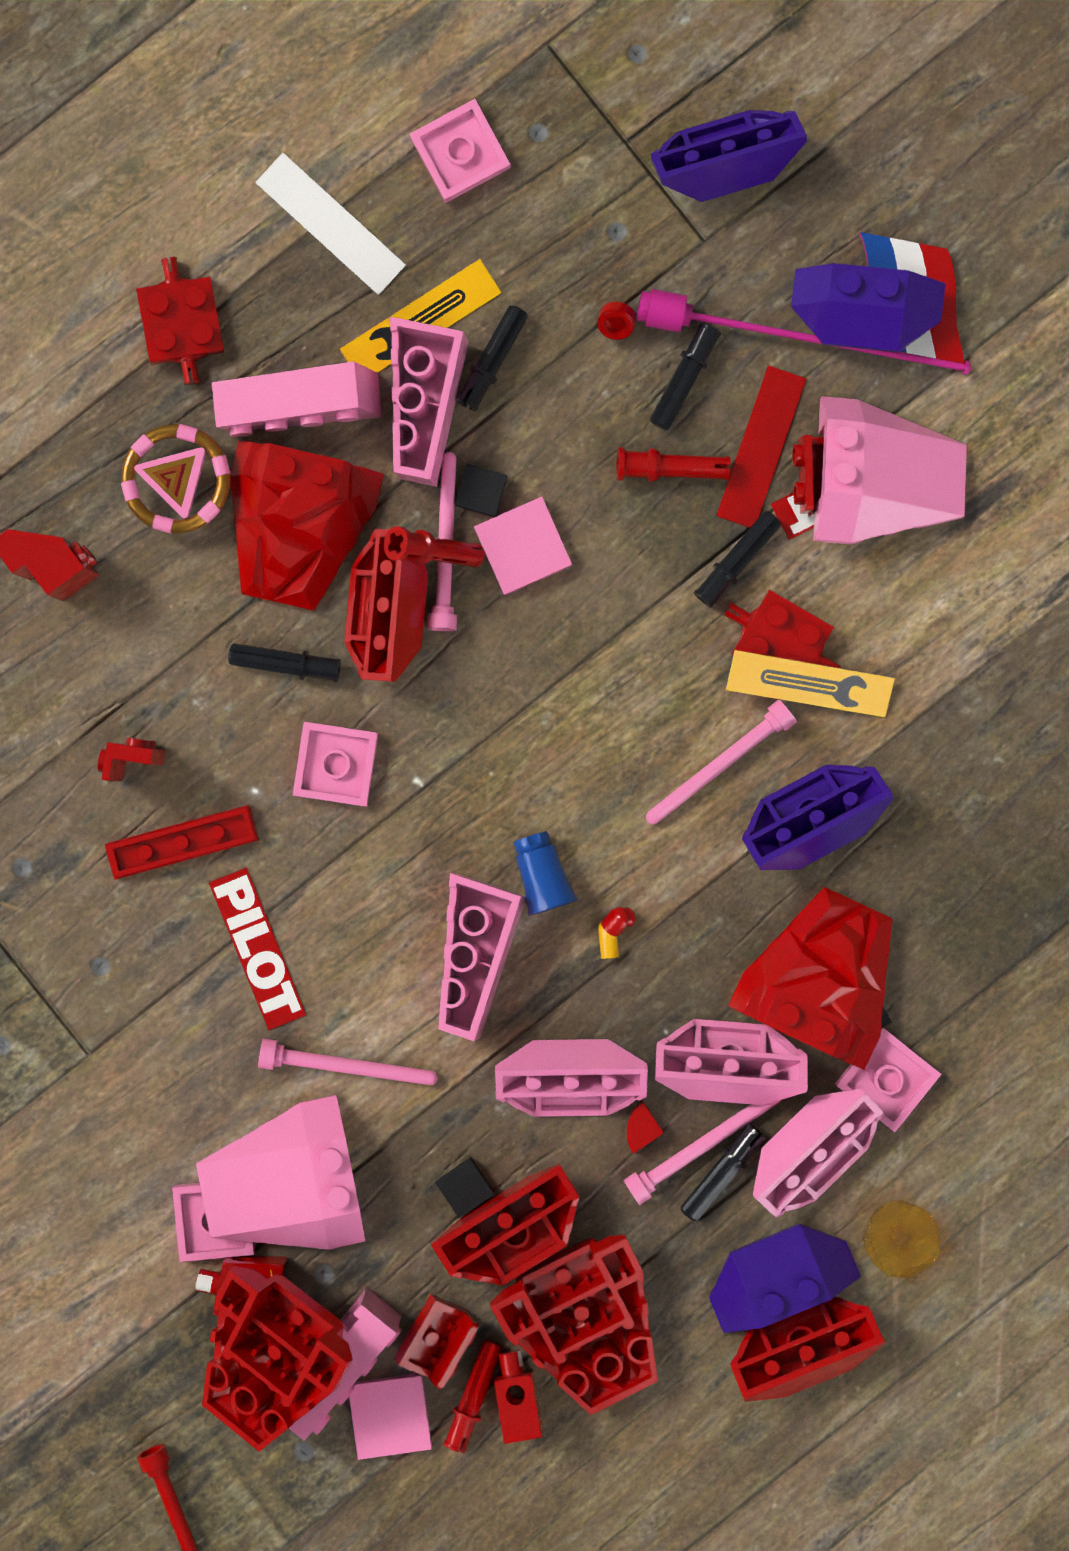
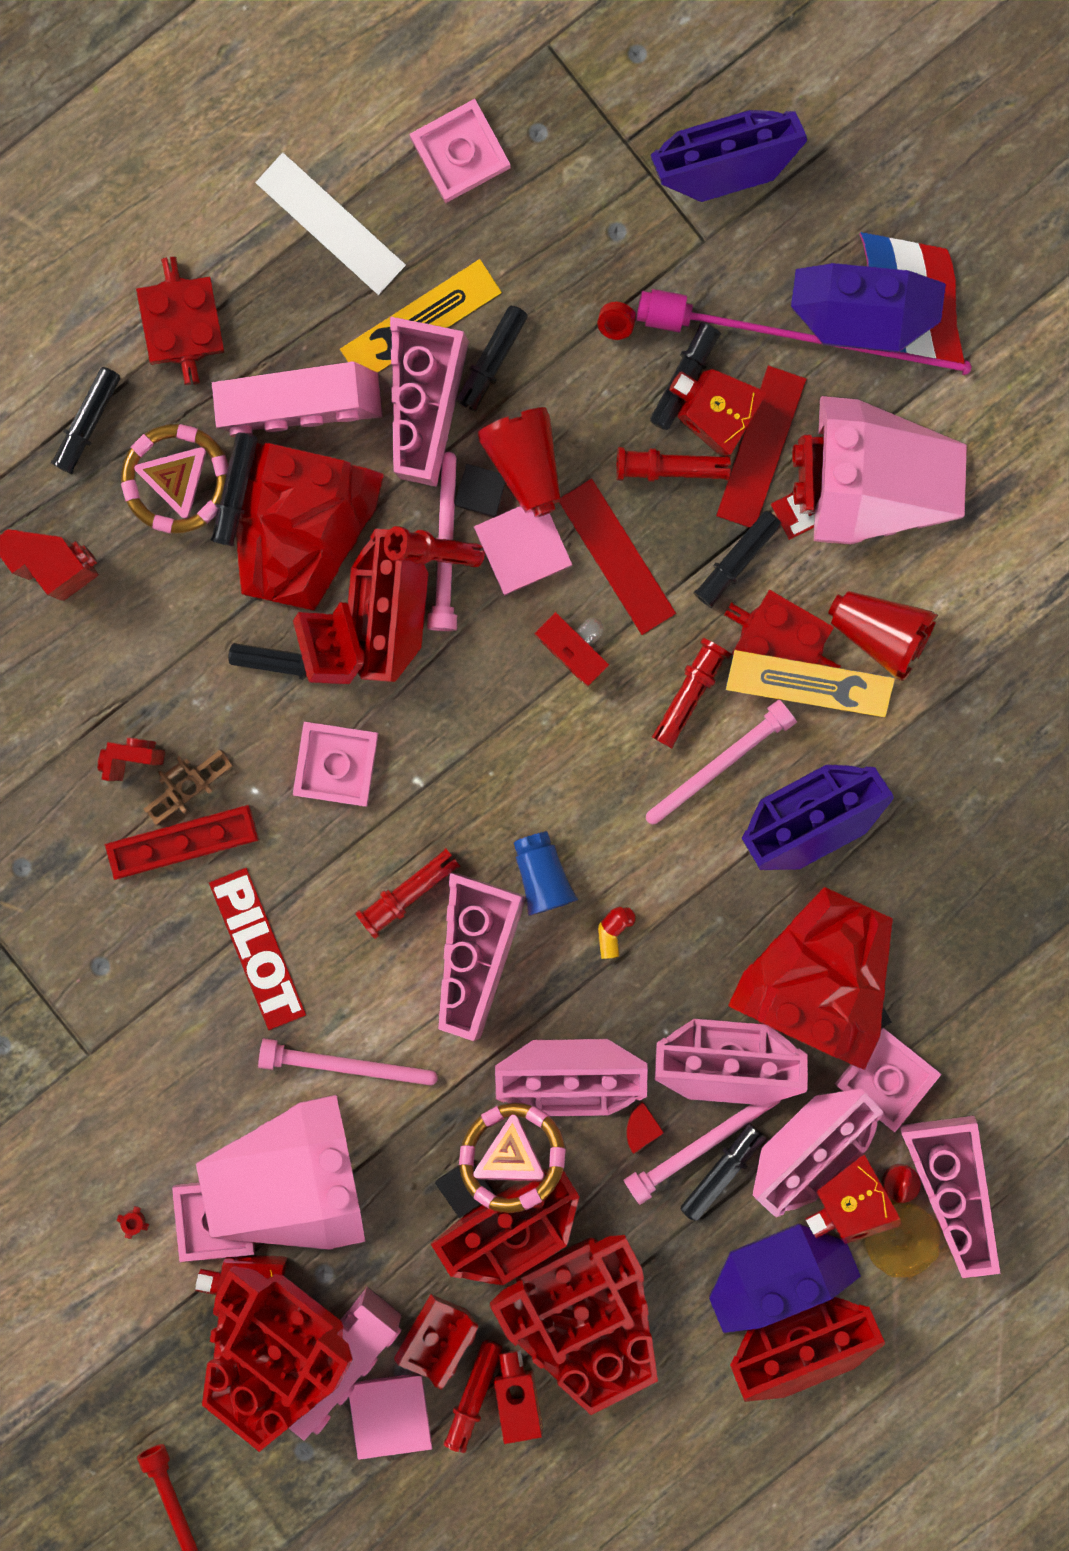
(86, 420): none -> black axle
(132, 1222): none -> red piece
(193, 775): none -> medium nougat piece
(234, 489): none -> black axle
(329, 645): none -> red bracket
(393, 903): none -> red pin
(511, 1157): none -> piece
(525, 458): none -> red cone
(574, 647): none -> red piece
(616, 556): none -> red sticker
(698, 678): none -> red pin
(717, 407): none -> red torso
(854, 1205): none -> red torso
(884, 629): none -> red cone
(901, 1183): none -> red tile
(955, 1180): none -> bright pink wedge

